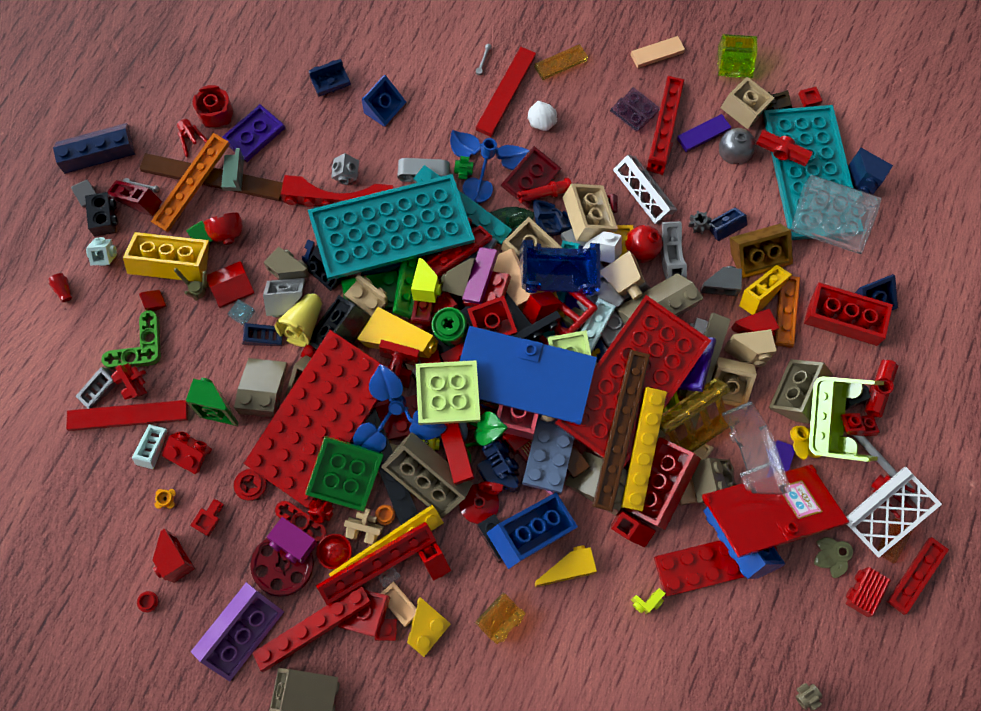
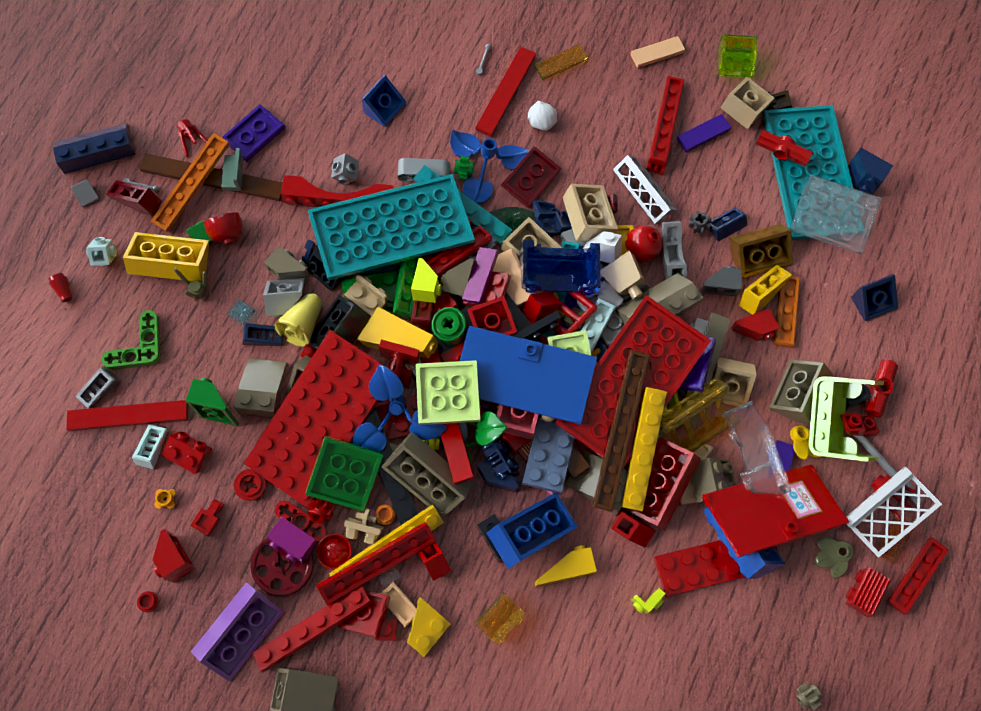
(98, 214): black brick -> none
(132, 379): red hips -> none
(152, 300): red slope -> none
(213, 106): red brick -> none
(230, 284): red slope -> none
(329, 77): dark blue bracket -> none
(475, 513): red dish -> none
(490, 488): red tile -> none
(553, 189): red pin -> none
(635, 109): clear purple slope -> none
(737, 146): flat silver cylinder -> none
(752, 347): tan slope -> none
(810, 97): red plate -> none
(848, 314): red slope -> none

